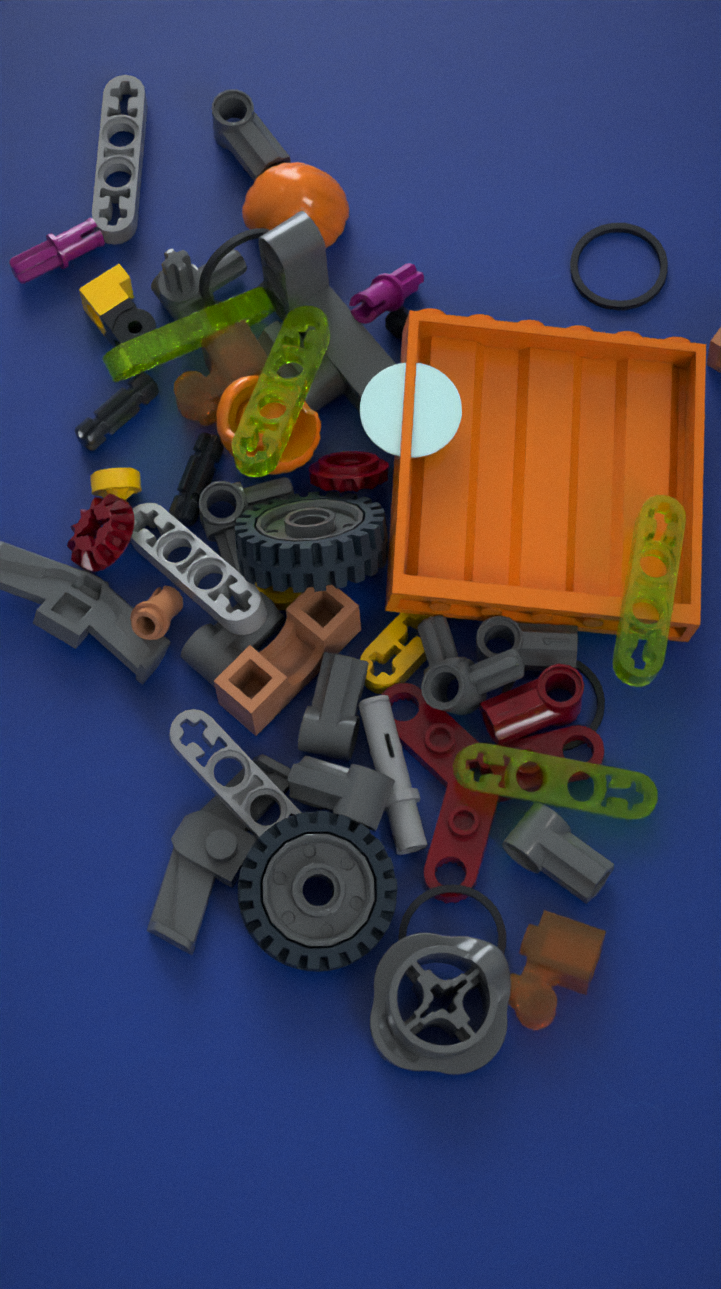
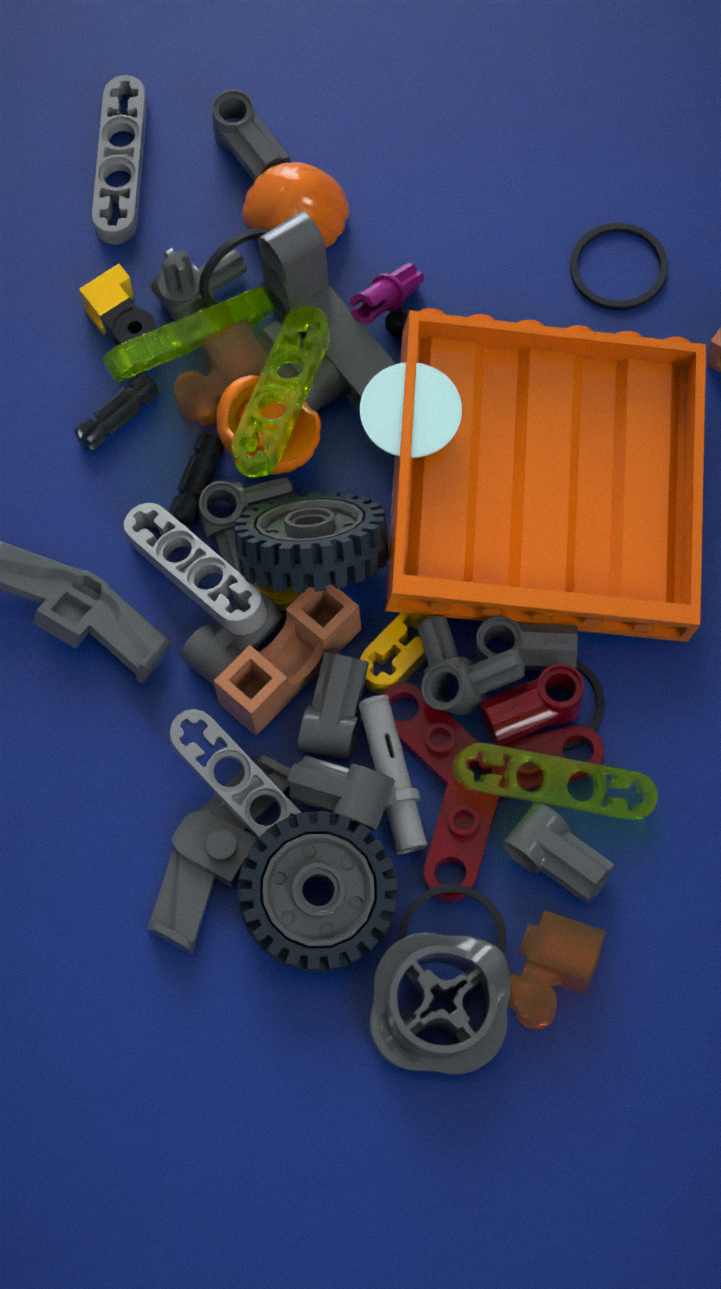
(56, 251): magenta axle -> none
(112, 538): dark red gear -> none
(117, 481): yellow tile -> none
(152, 617): nougat pin -> none
(348, 471): dark red gear -> none
(644, 588): clear neon green beam -> none

